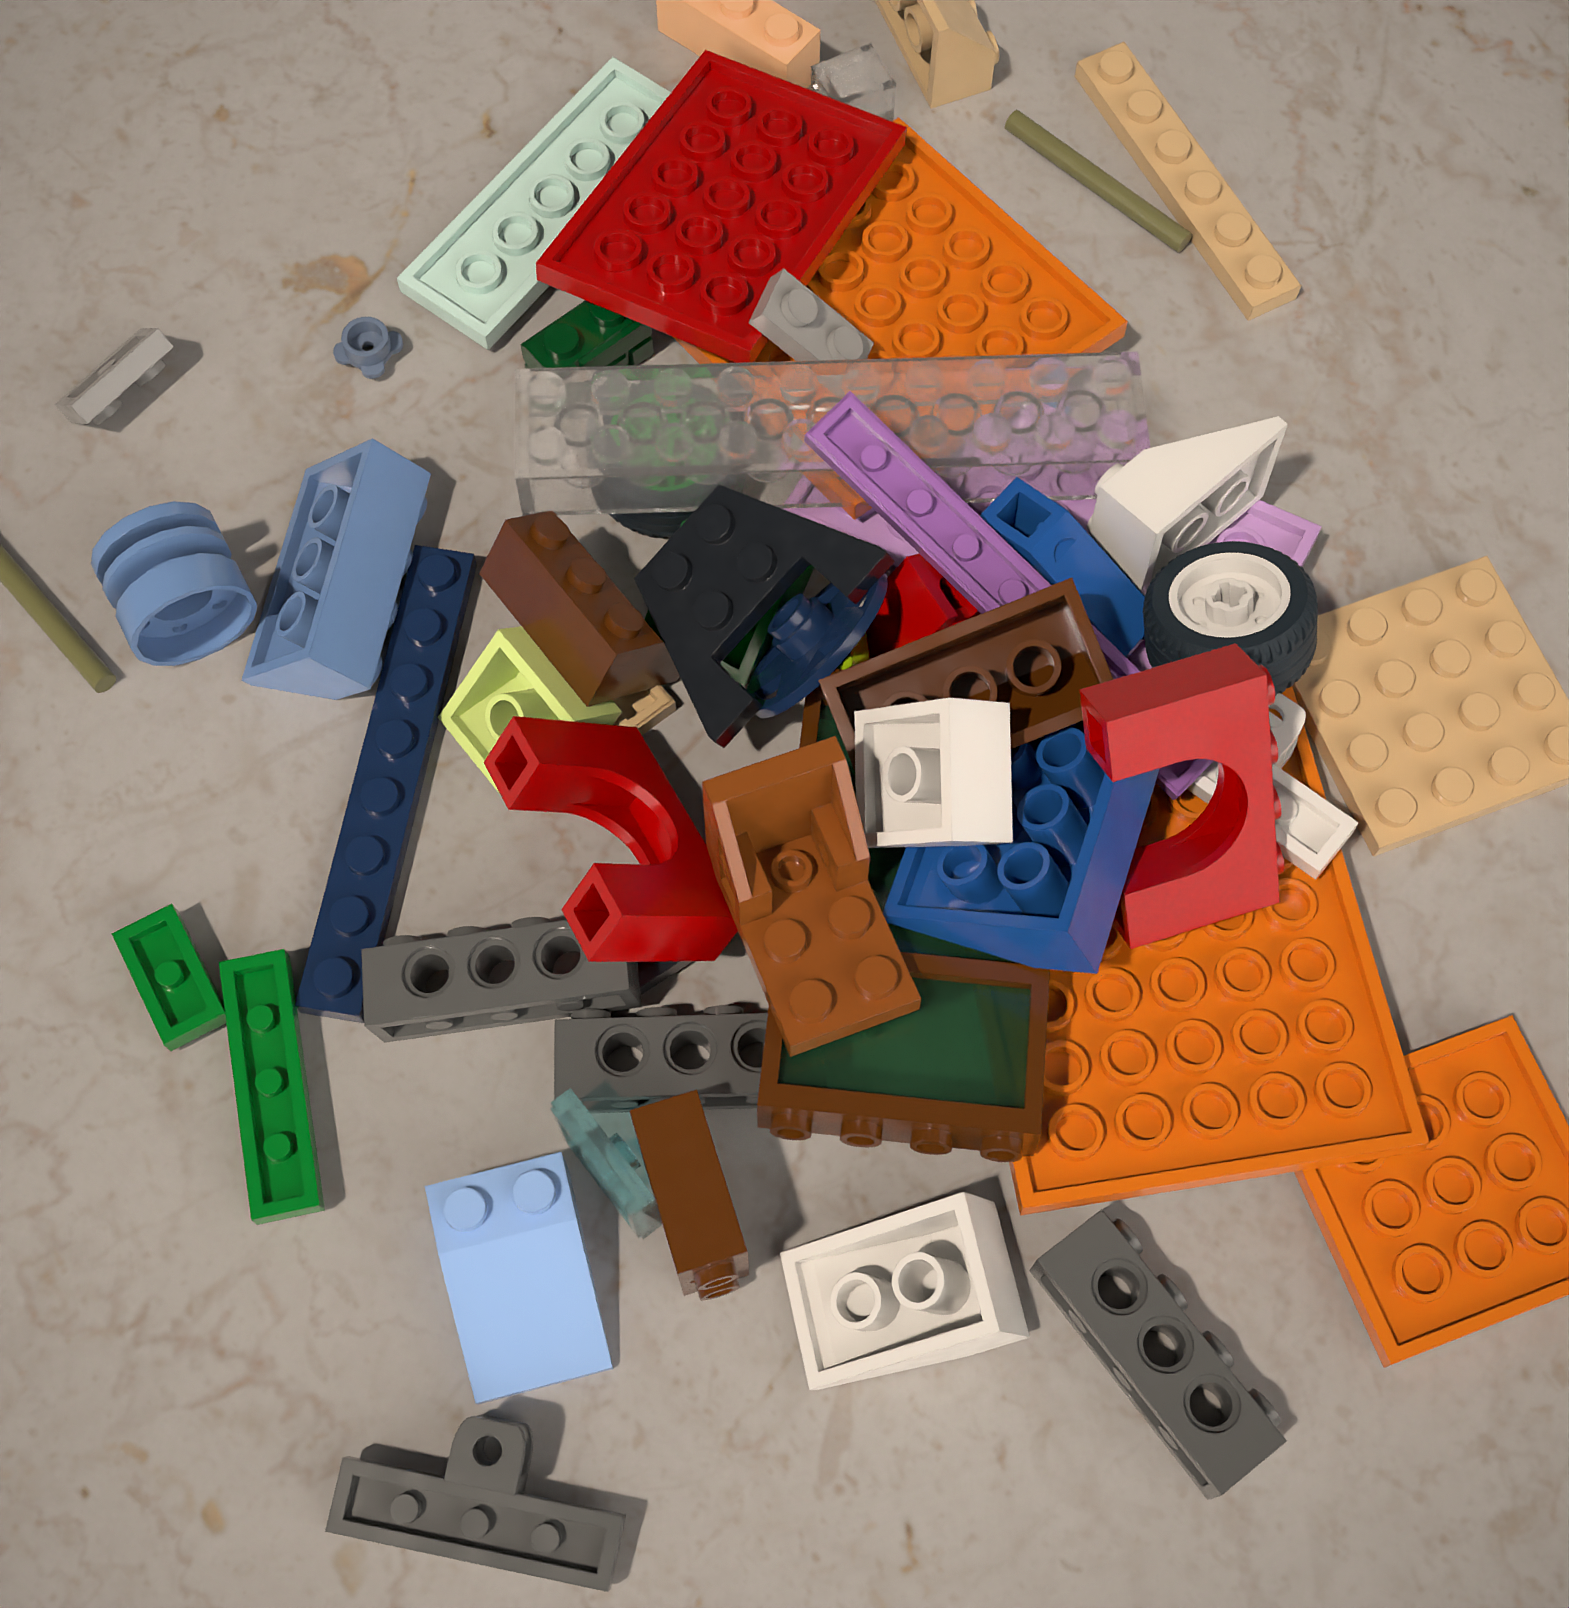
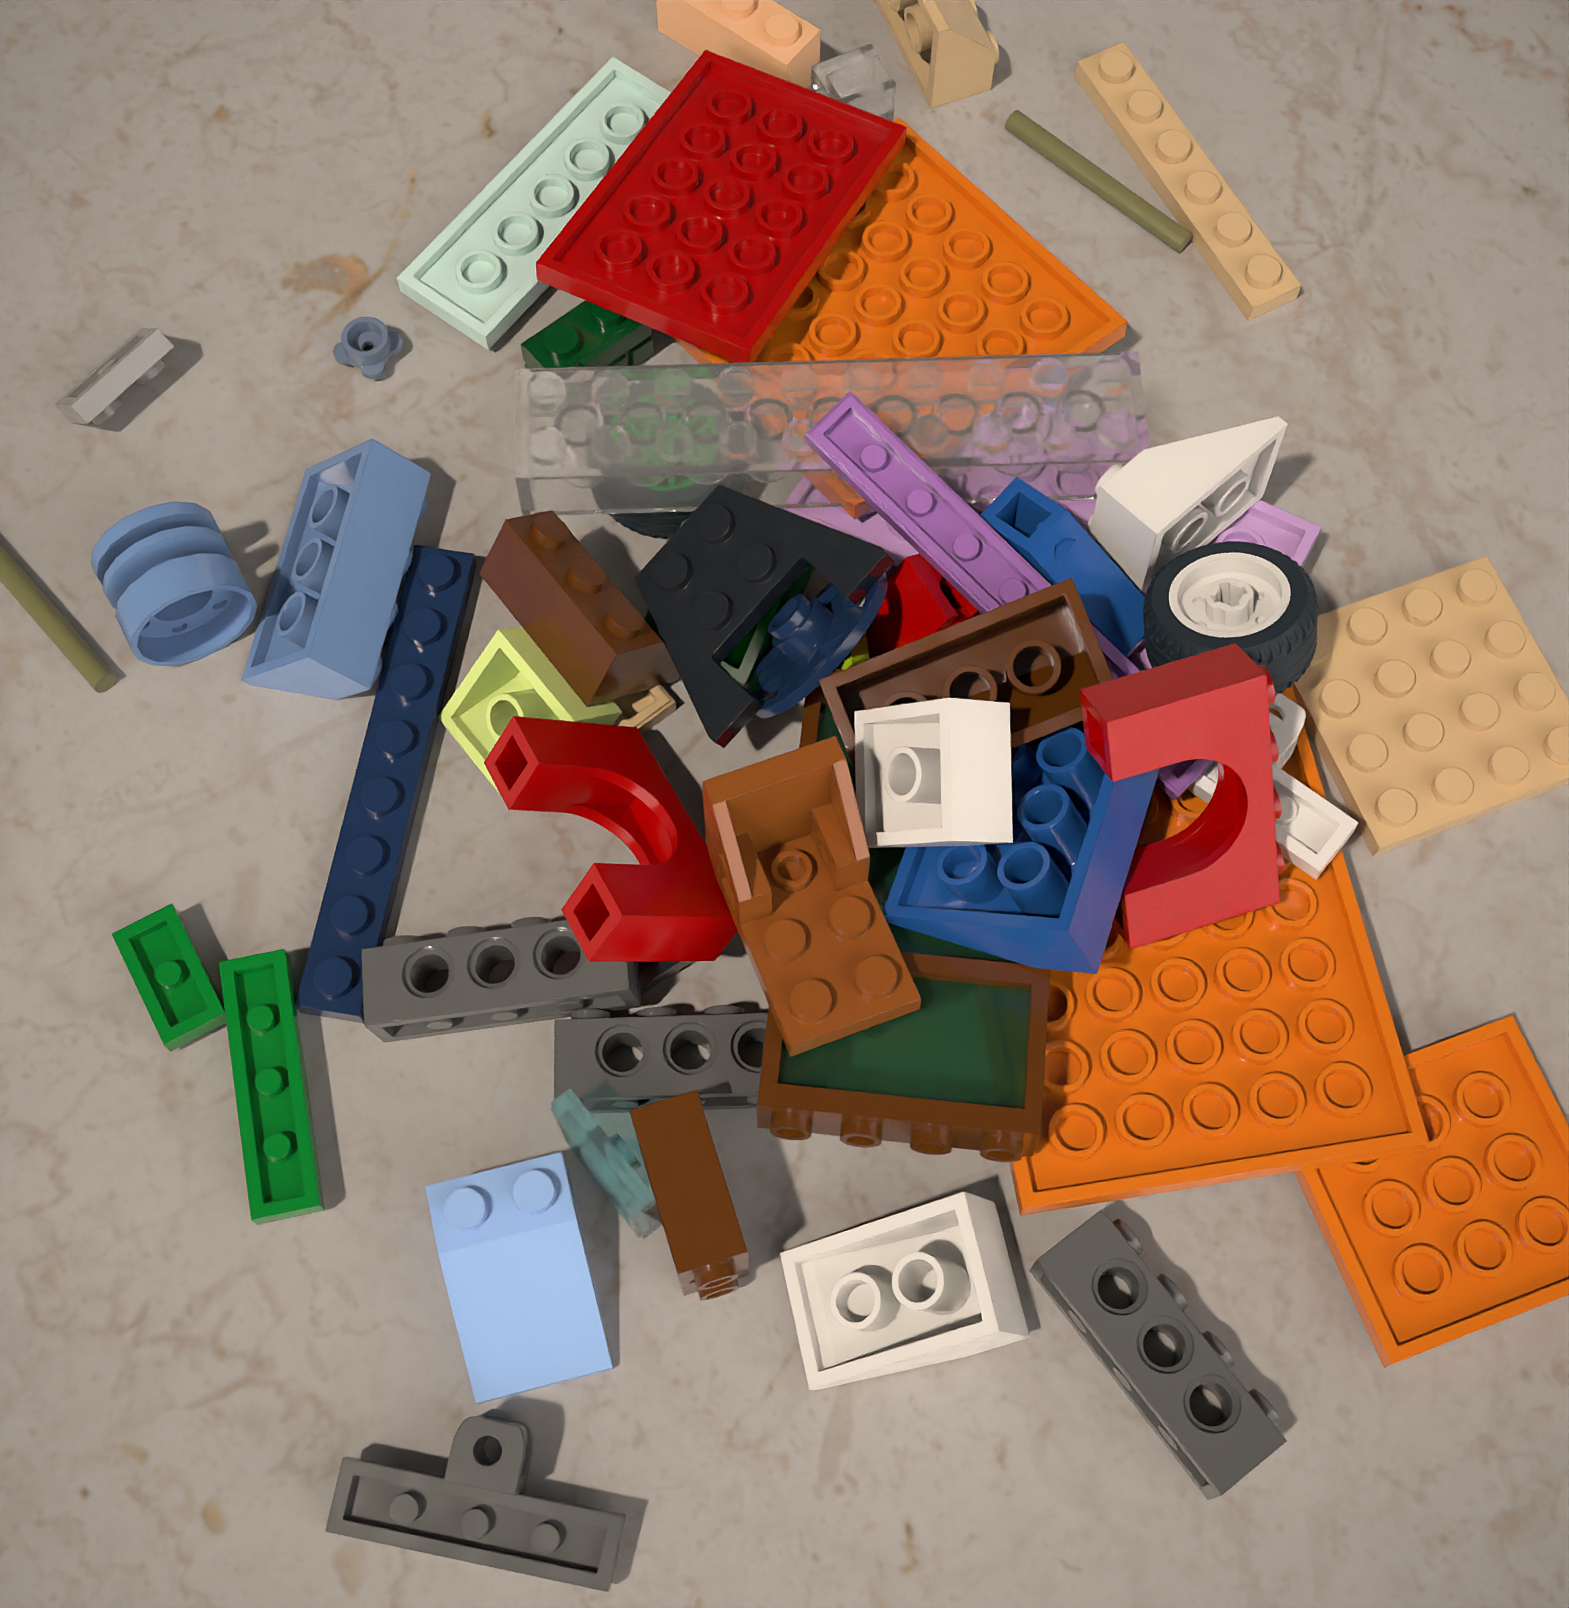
(805, 323): light grey plate -> none

